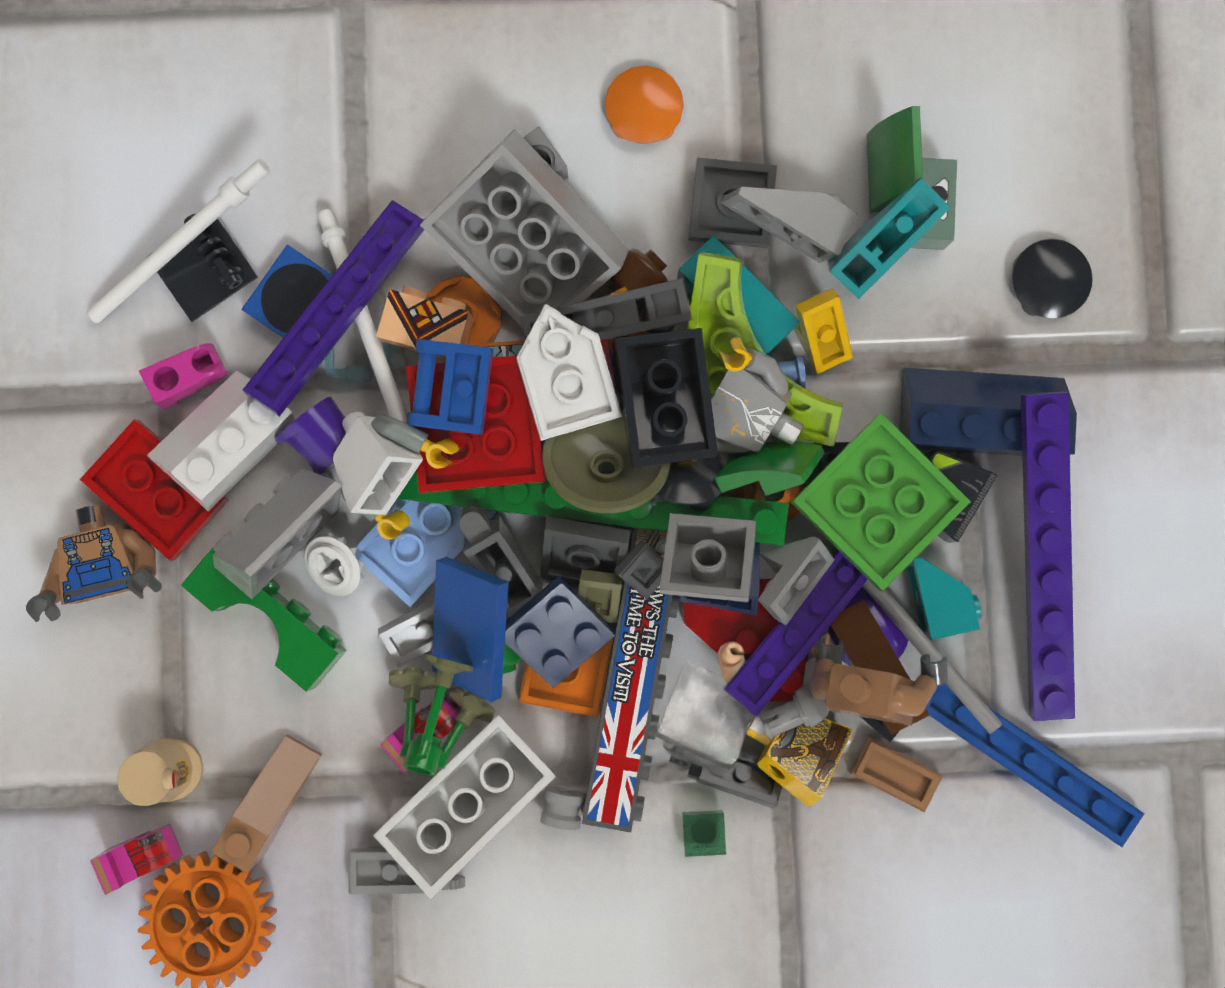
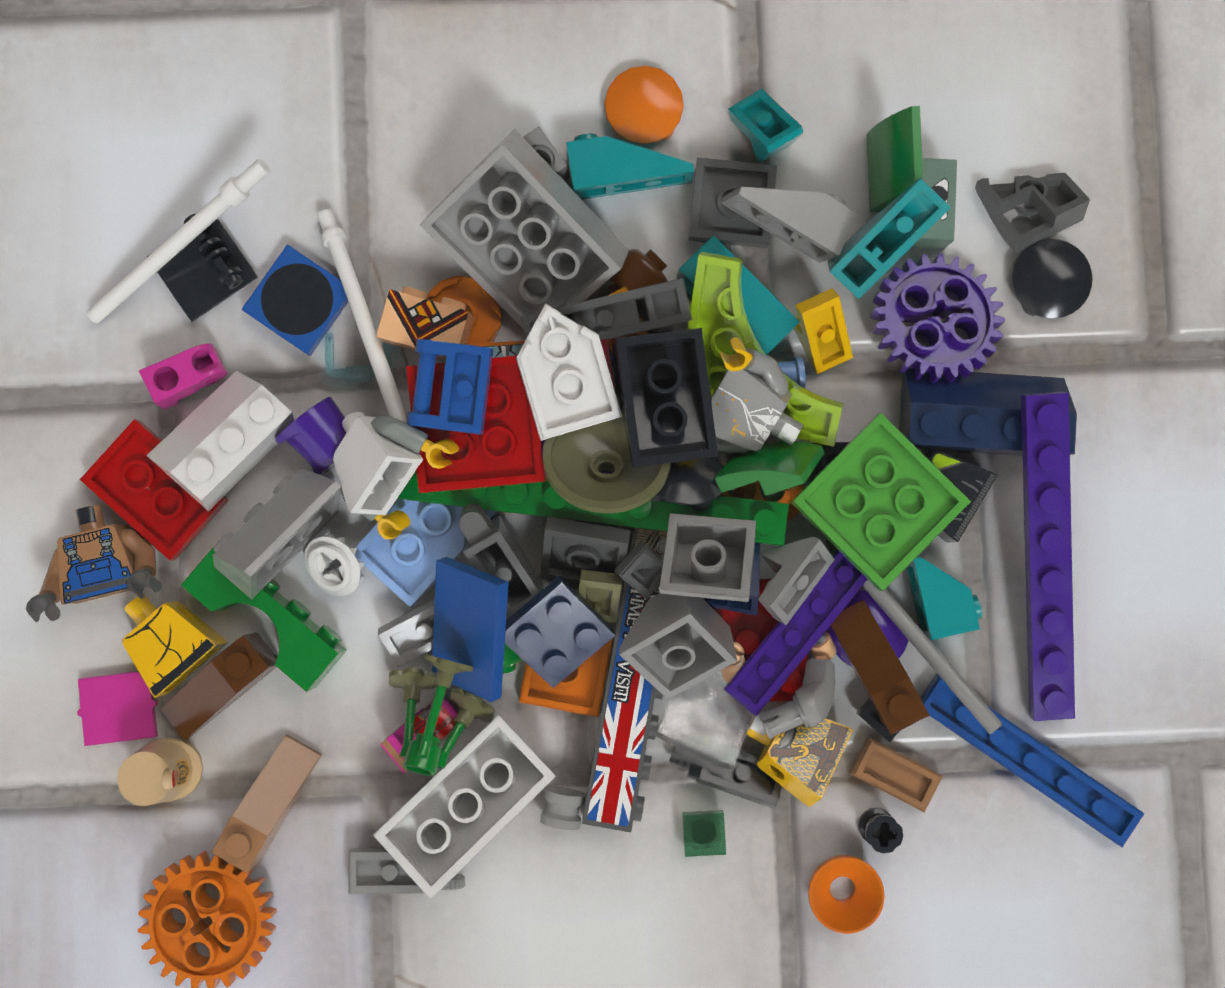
(116, 708): none -> dark pink piece
(135, 858): leg -> none
(168, 643): none -> yellow torso
(219, 684): none -> reddish brown slope
(334, 308): dark purple tile -> none
(615, 167): none -> teal slope
(678, 643): none -> light grey slope
(765, 124): none -> teal slope
(855, 911): none -> orange piece
(873, 692): medium nougat torso -> none
(889, 839): none -> black bush
(947, 350): none -> gear
(1033, 207): none -> dark grey slope

